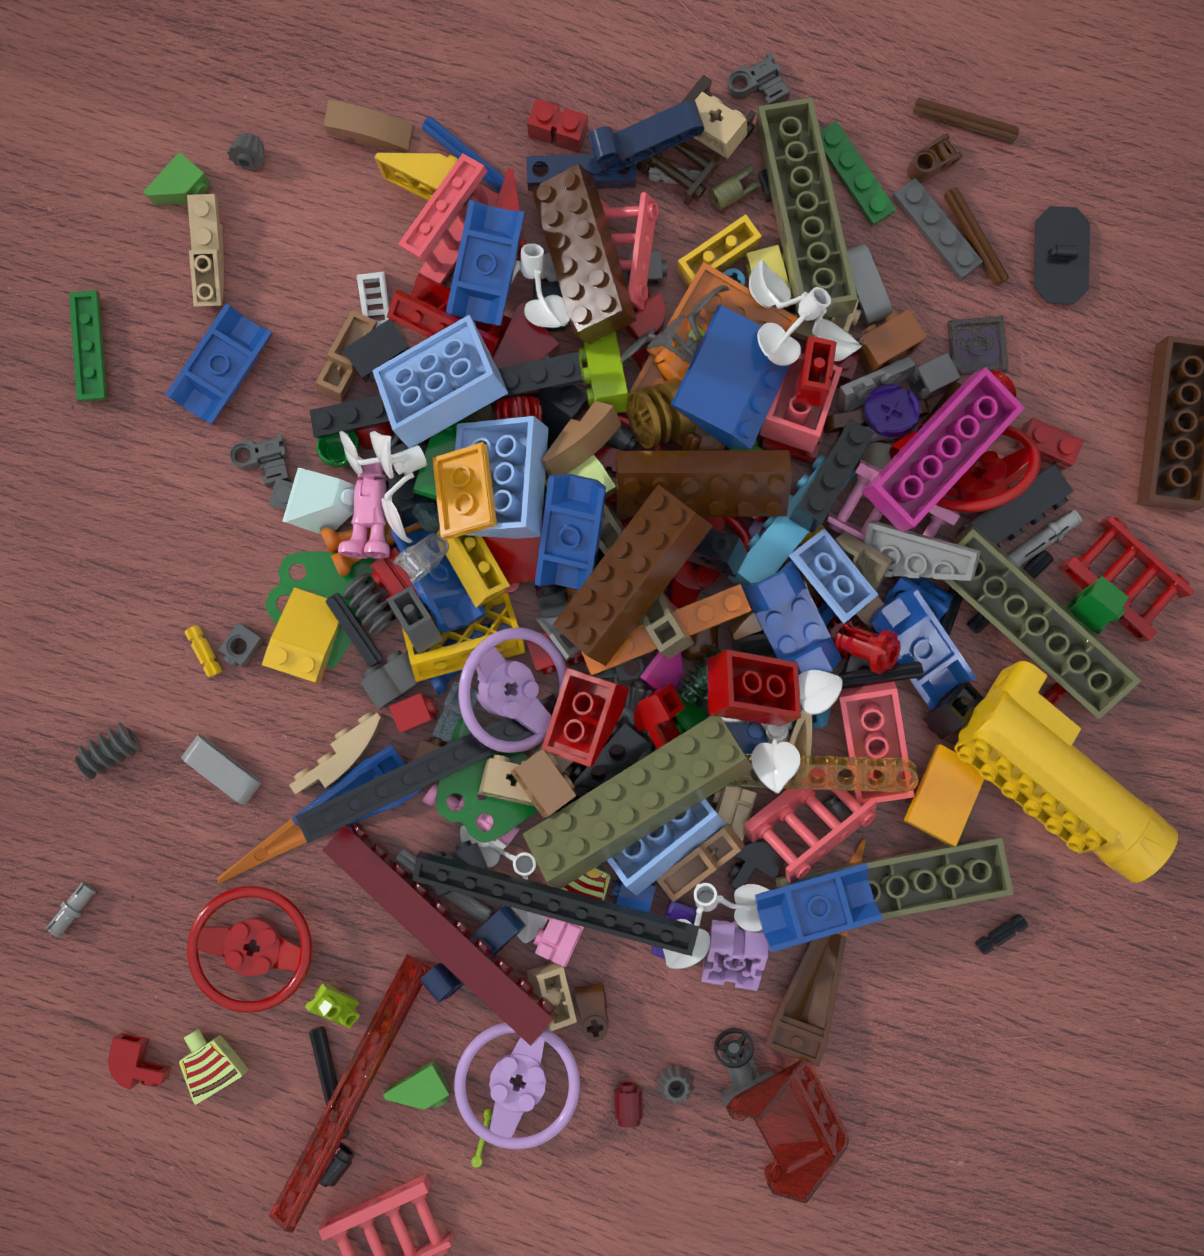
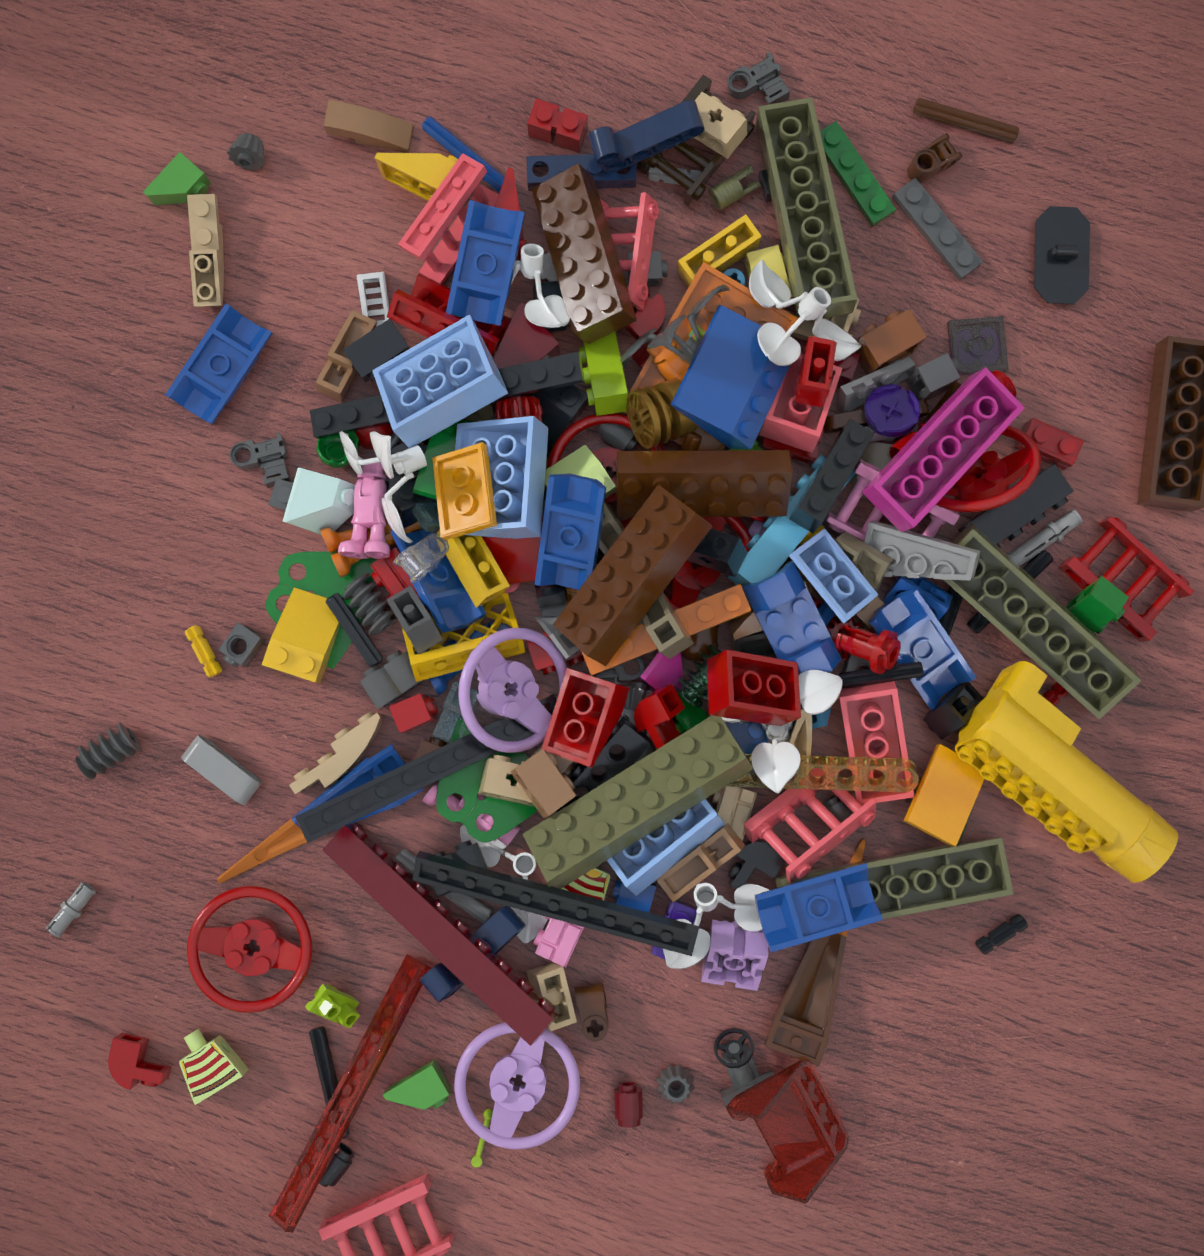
(88, 346): green plate -> none
(581, 439): medium nougat slope -> none
(869, 286): light grey beam -> none
(976, 236): reddish brown axle -> none

